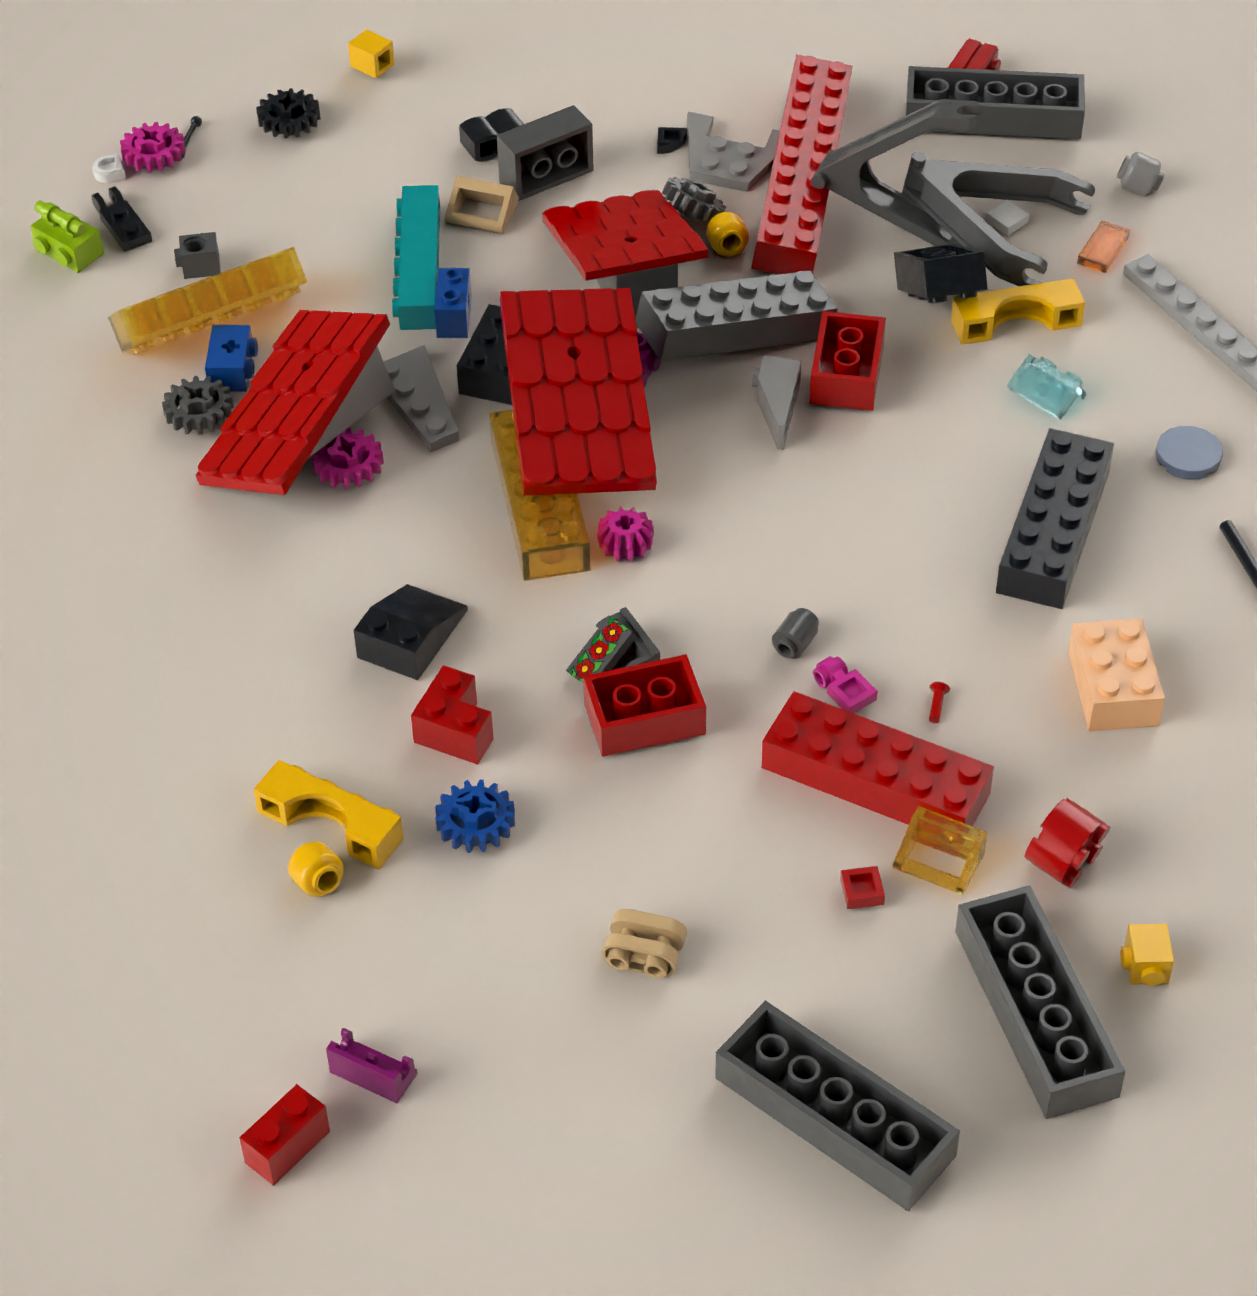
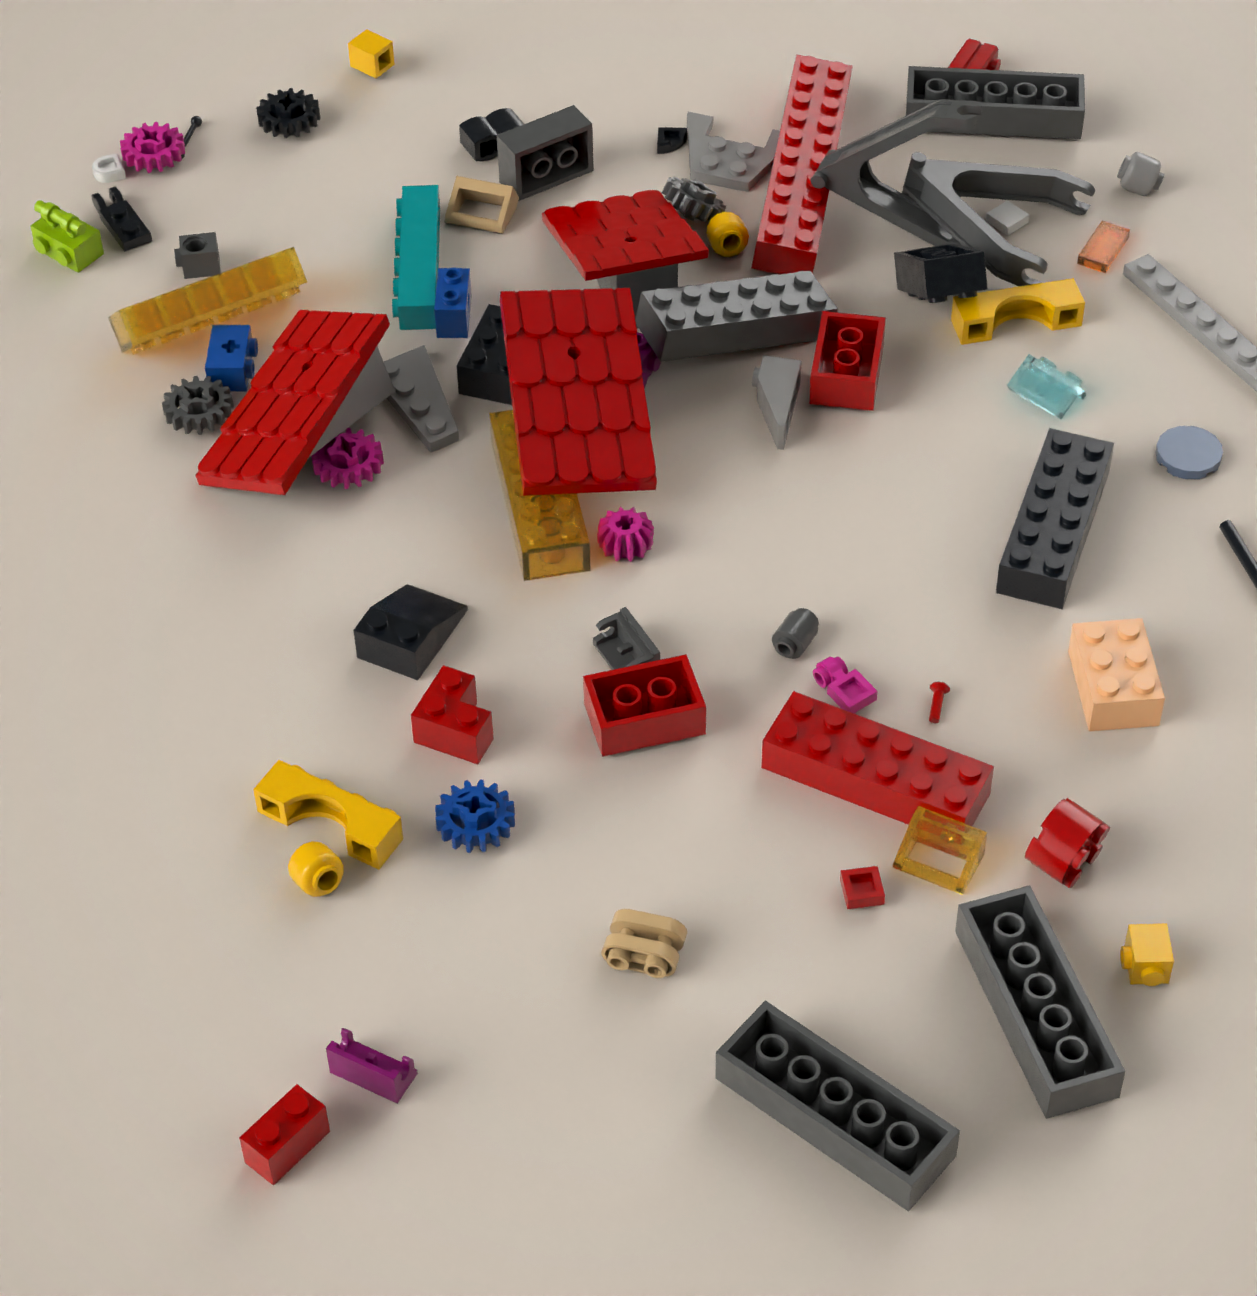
(602, 649): tile -> none

